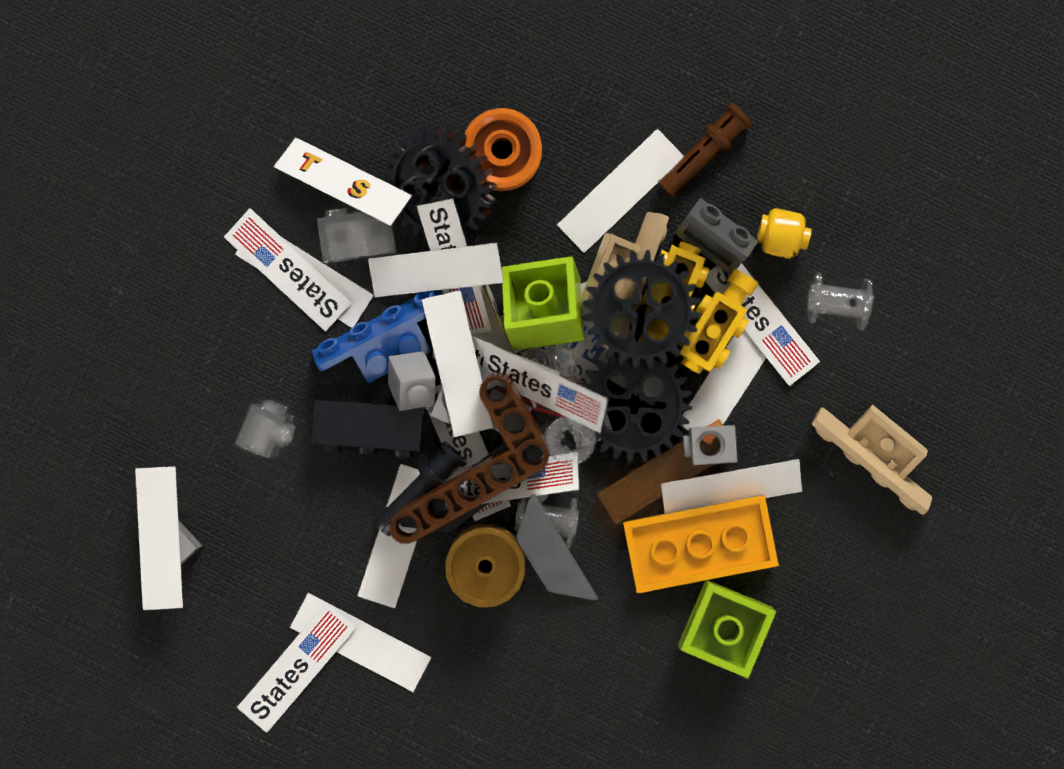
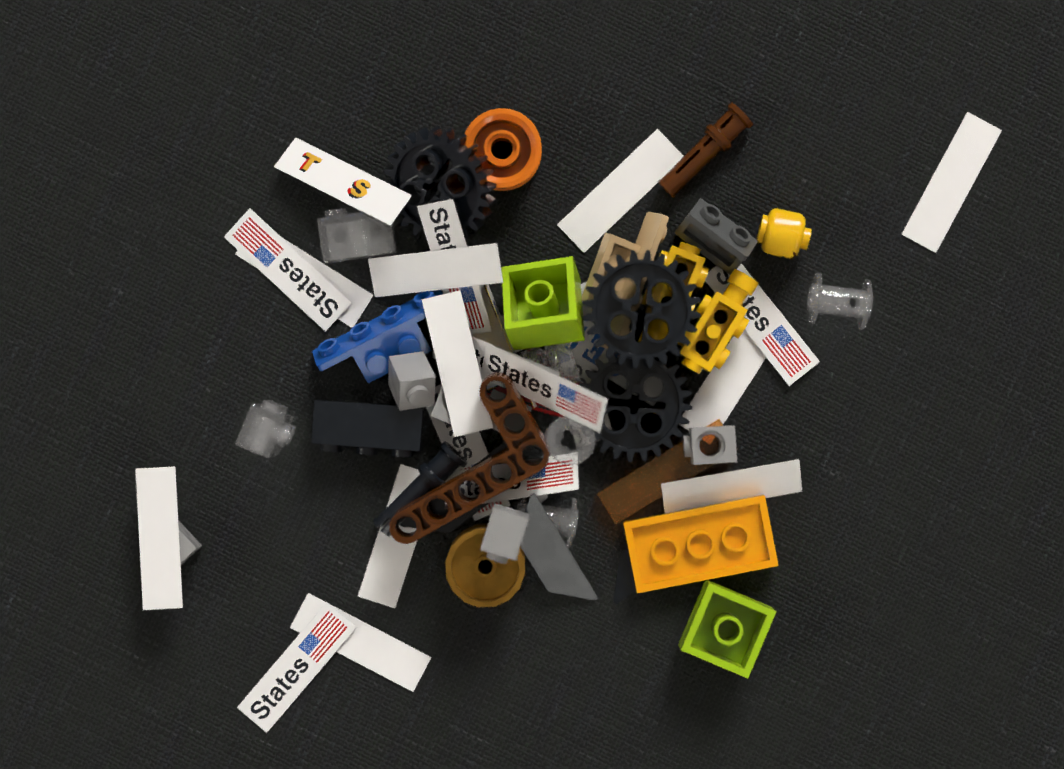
(504, 533): none -> light grey brick
(882, 450): tan bracket -> none
(951, 182): none -> white sticker

